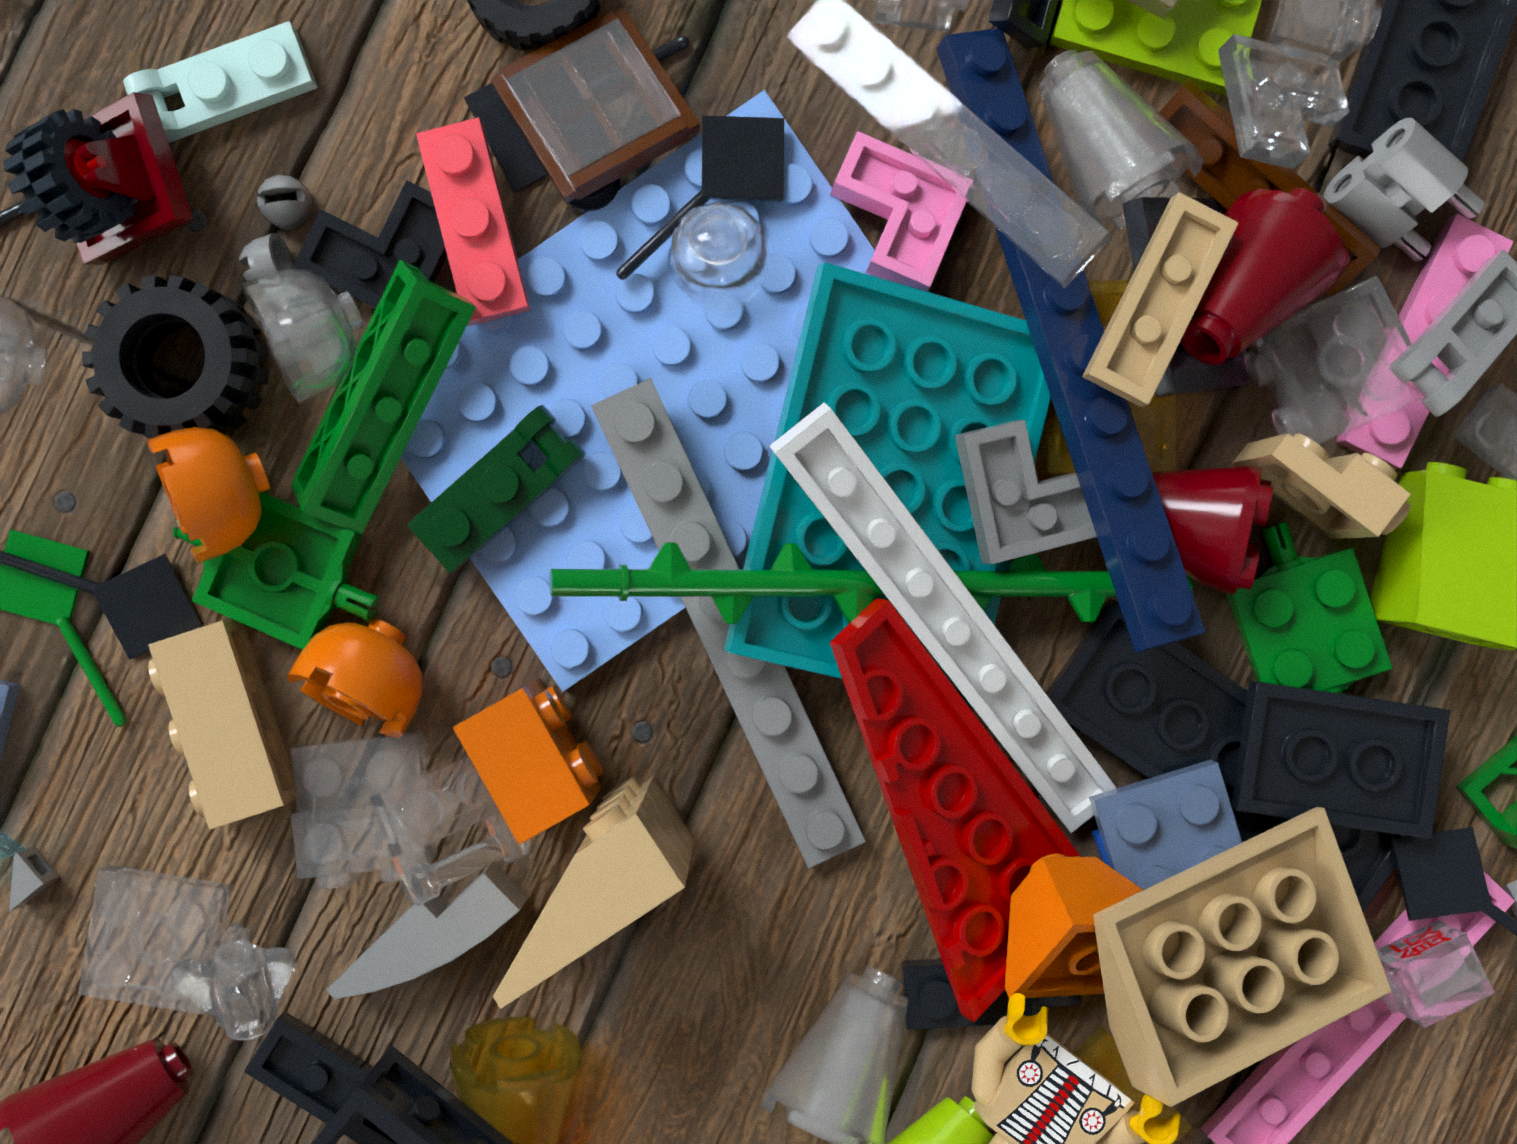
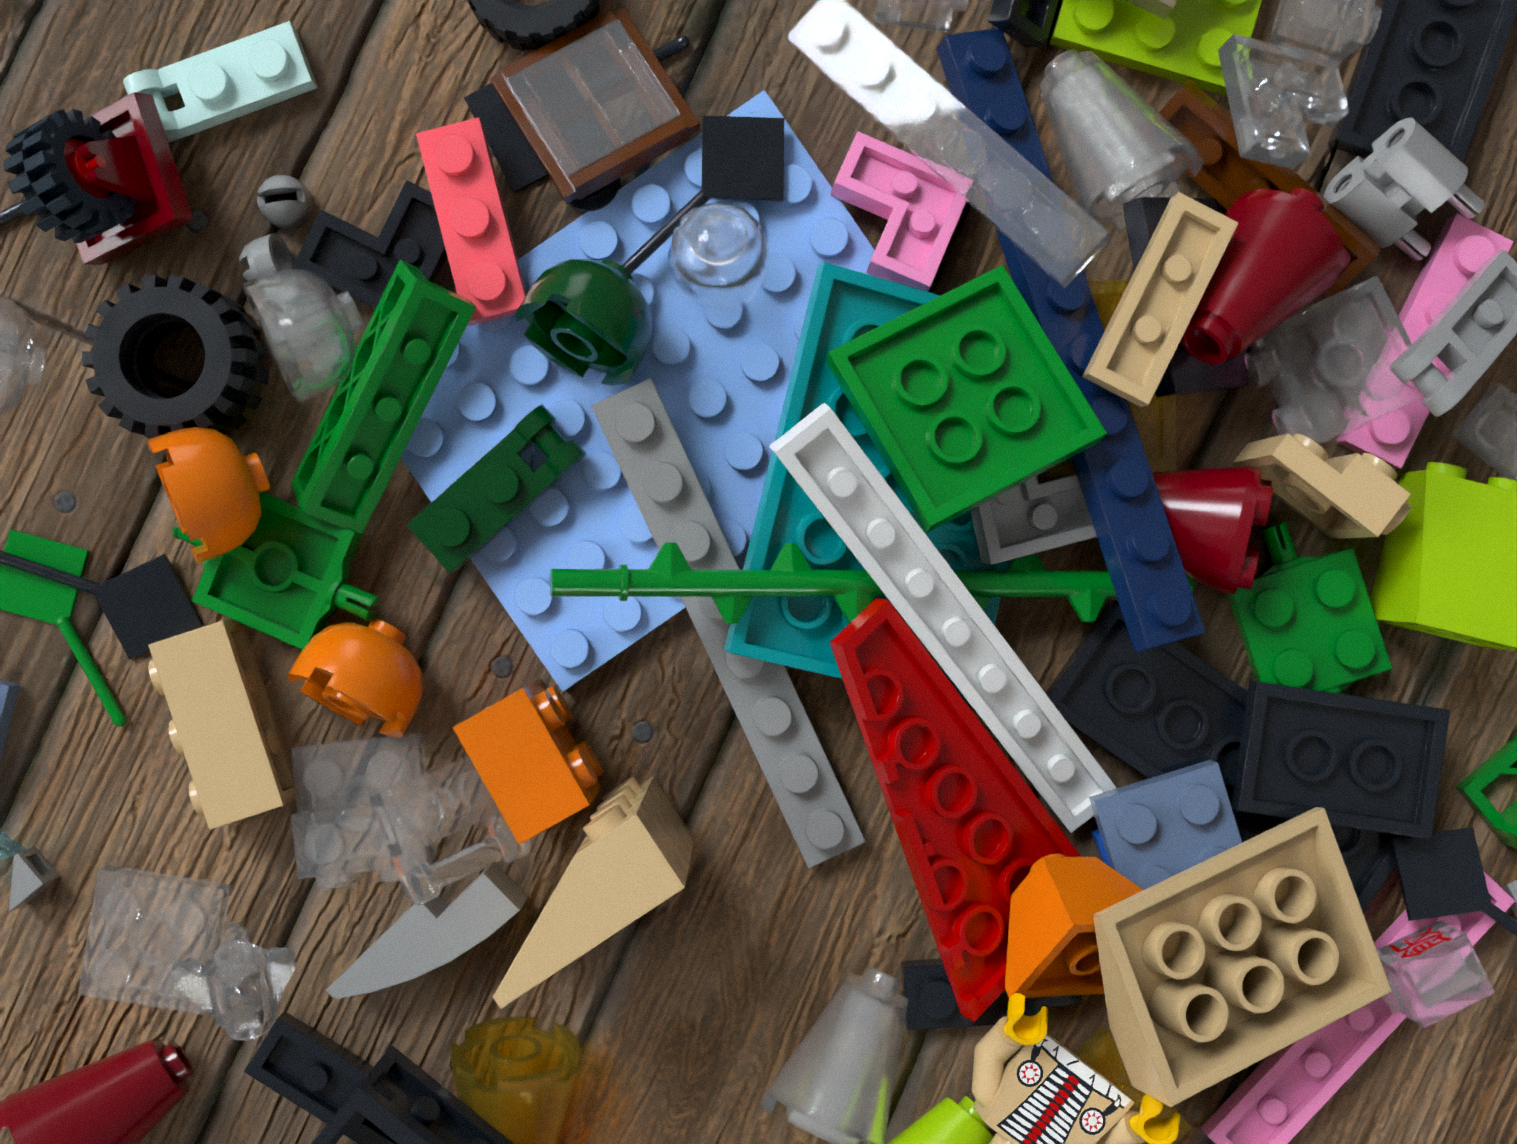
(588, 318): none -> dark green cylinder
(965, 398): none -> green plate

